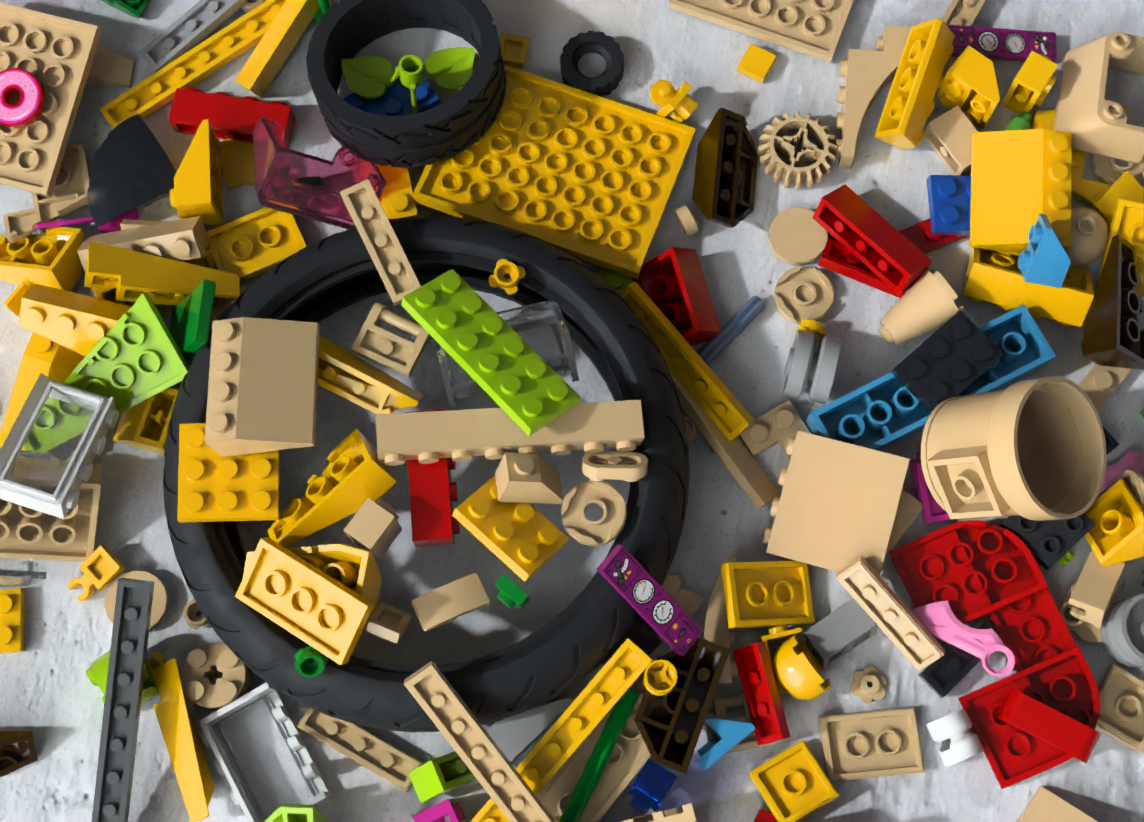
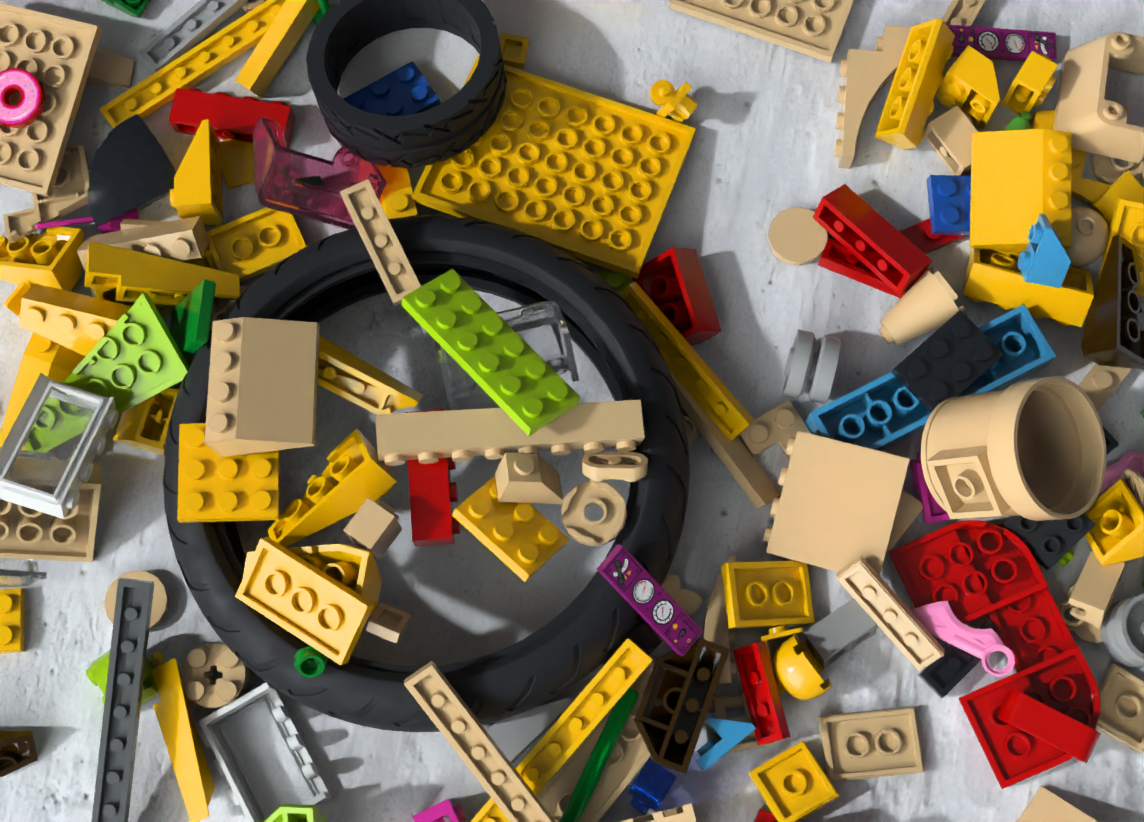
(98, 571): yellow plate -> none
(193, 620): tan plate -> none
(361, 747): tan tile -> none
(371, 74): lime plant -> none
(387, 348): tan plate -> none
(440, 776): lime slope -> none
(450, 601): tan slope -> none
(506, 267): yellow plate -> none
(510, 593): green plate -> none
(592, 43): black tyre -> none
(664, 675): yellow wheel -> none
(687, 220): tan tile -> none
(726, 170): dark brown wedge -> none
(731, 329): sand blue axle -> none
(756, 63): yellow tile -> none
(773, 142): tan gear -> none
(803, 294): tan tile -> none
(813, 326): yellow plate -> none
(860, 689): tan plant -> none
(955, 737): white wheel -> none

